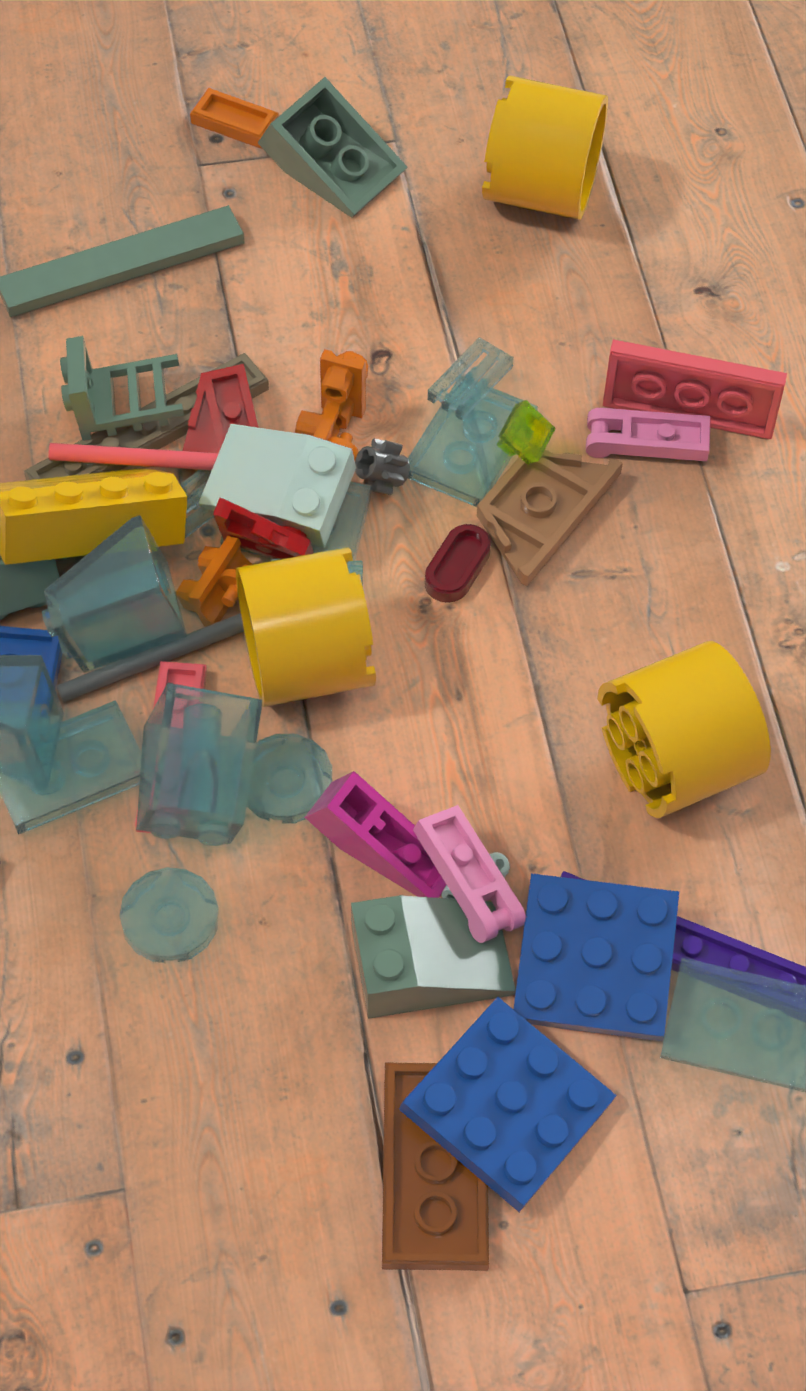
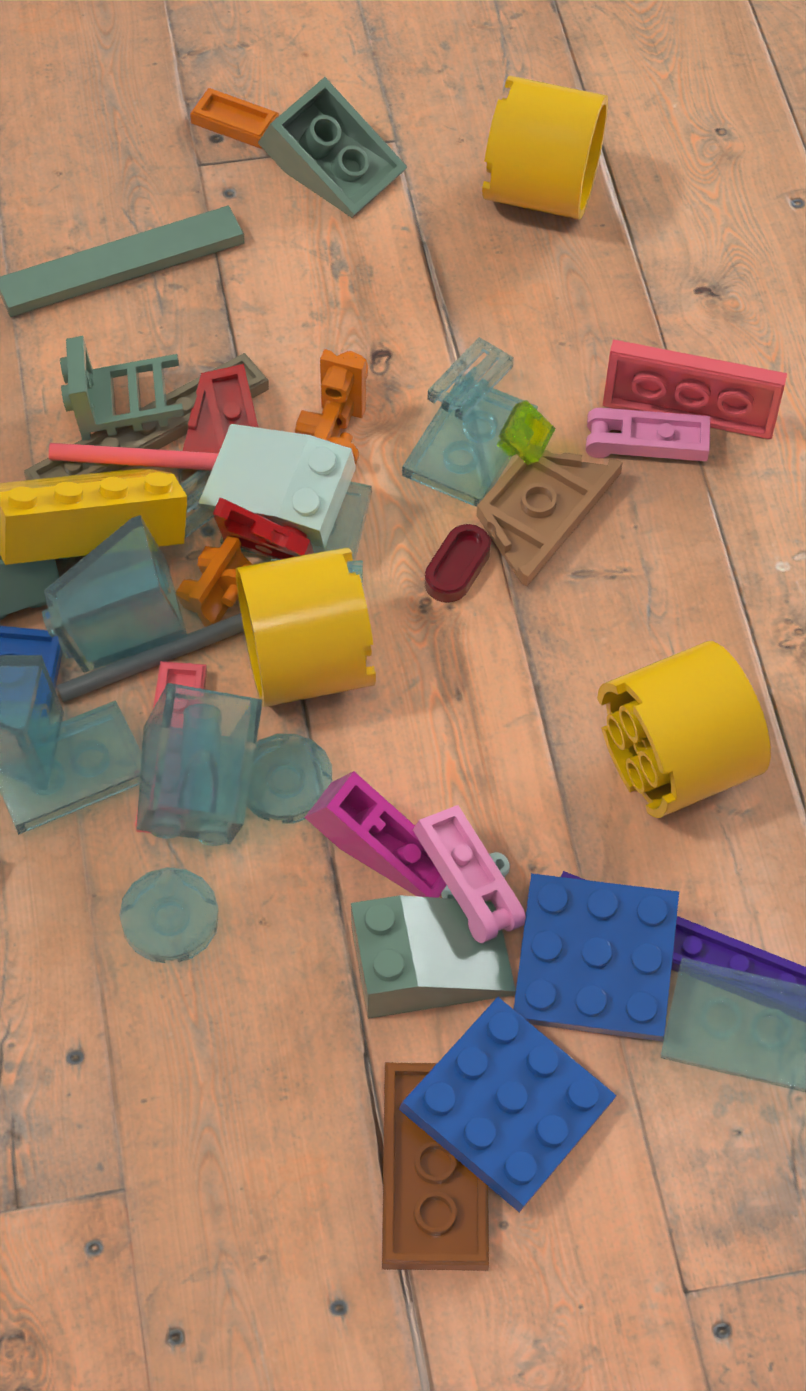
(382, 466): dark grey gear -> none

